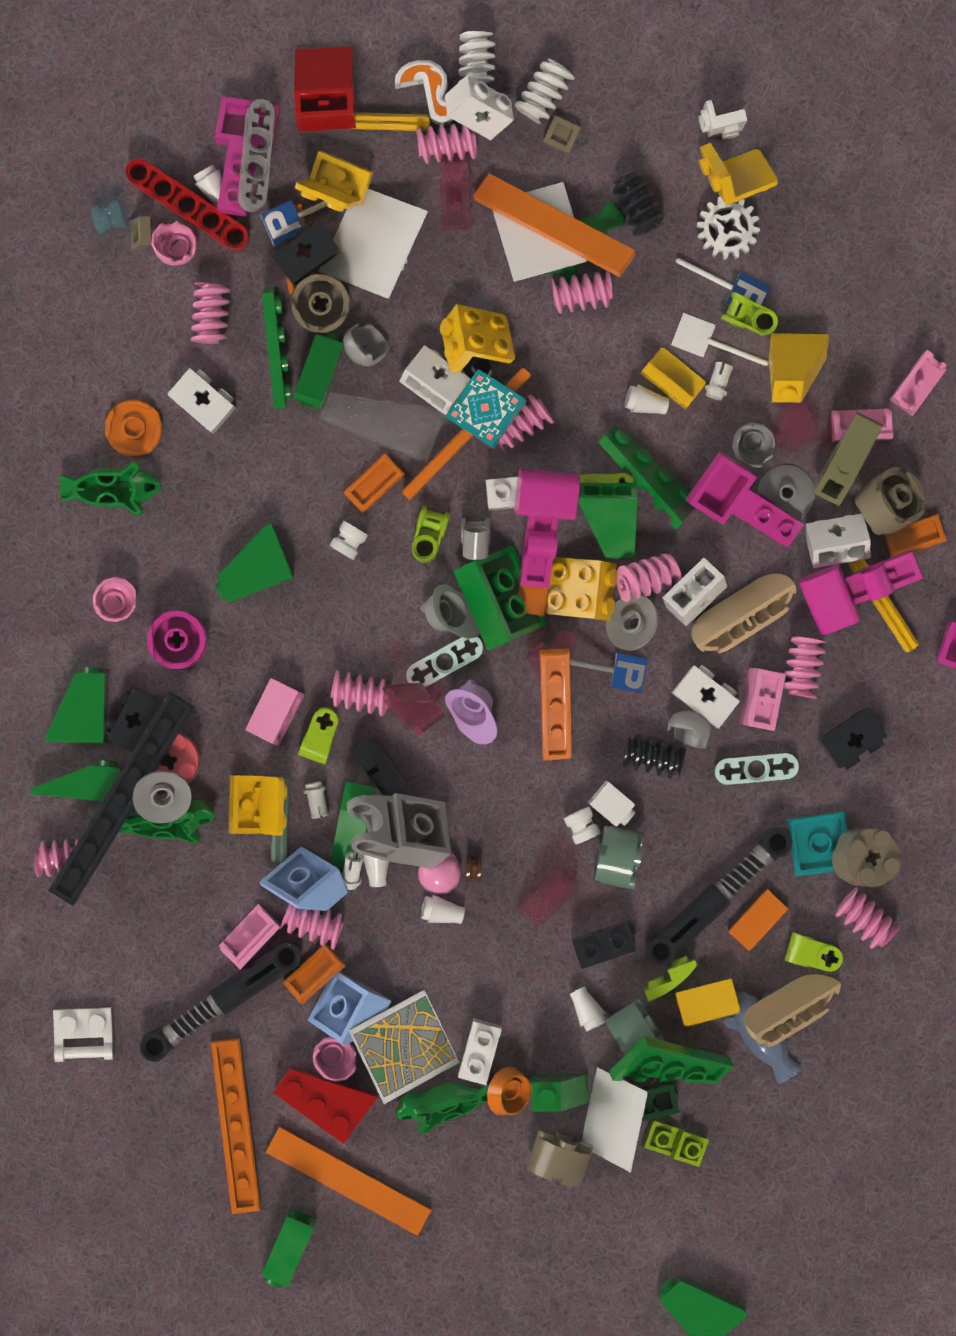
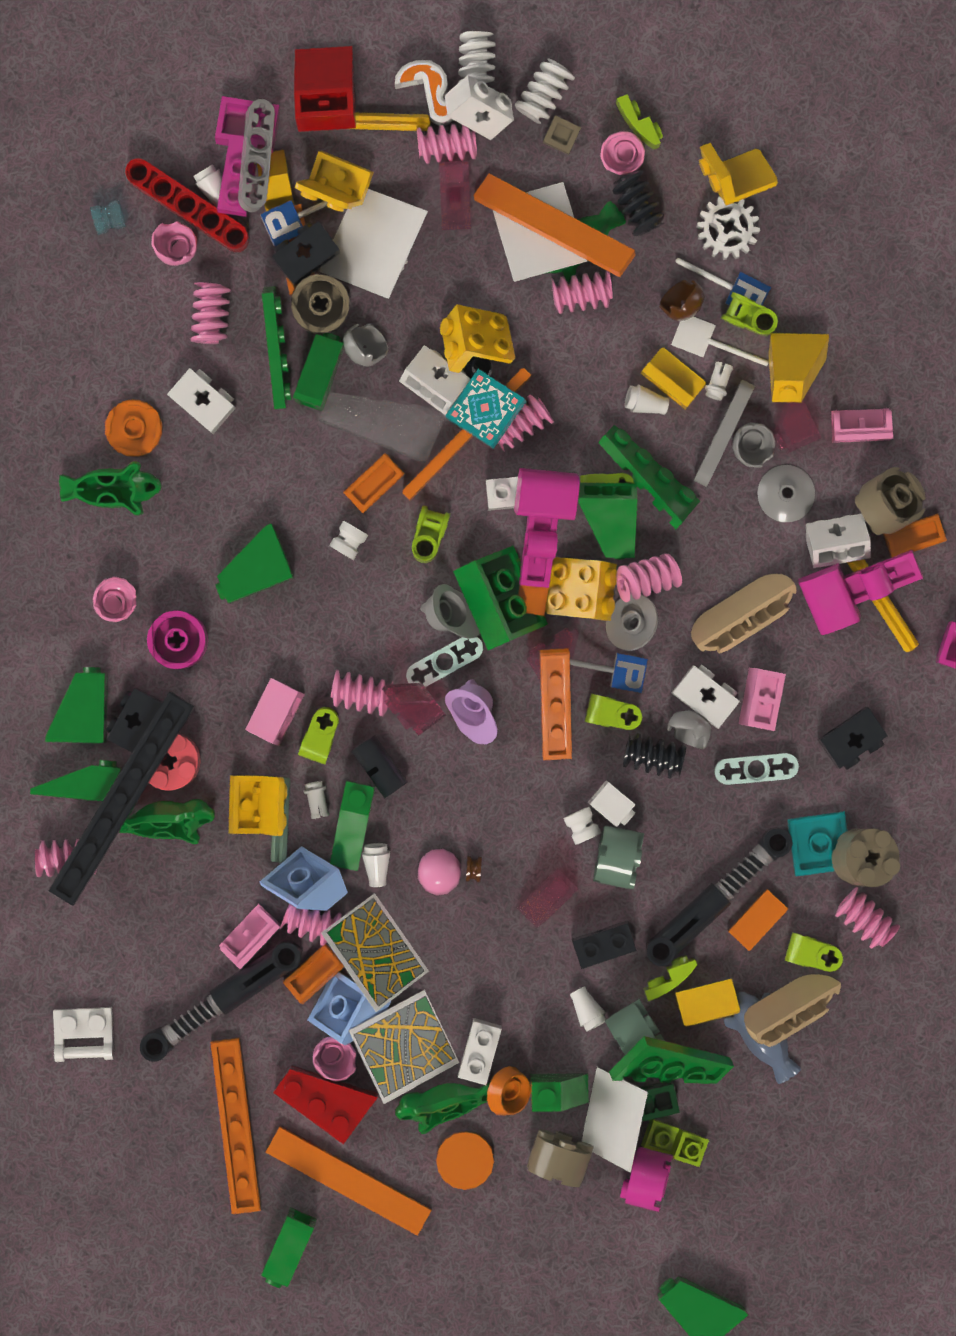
(140, 233): dark tan tile -> none
(162, 807): light grey dish -> none
(279, 183): none -> yellow slope
(352, 870): white pin -> none
(375, 952): none -> sticker
(402, 829): light grey brick -> none
(441, 911): white cone -> none
(465, 1160): none -> orange tile
(475, 538): light grey piece -> none
(608, 712): none -> lime piece
(627, 147): none -> bright pink hair
(644, 129): none -> lime slope
(647, 1179): none -> dark pink brick
(690, 293): none -> reddish brown hair
(694, 591): white brick -> none
(724, 125): white bracket -> none
(724, 433): none -> light grey beam
(727, 491): dark pink plate -> none
(803, 666): bright pink piece -> none
(847, 459): olive slope -> none
(918, 383): bright pink hinge -> none

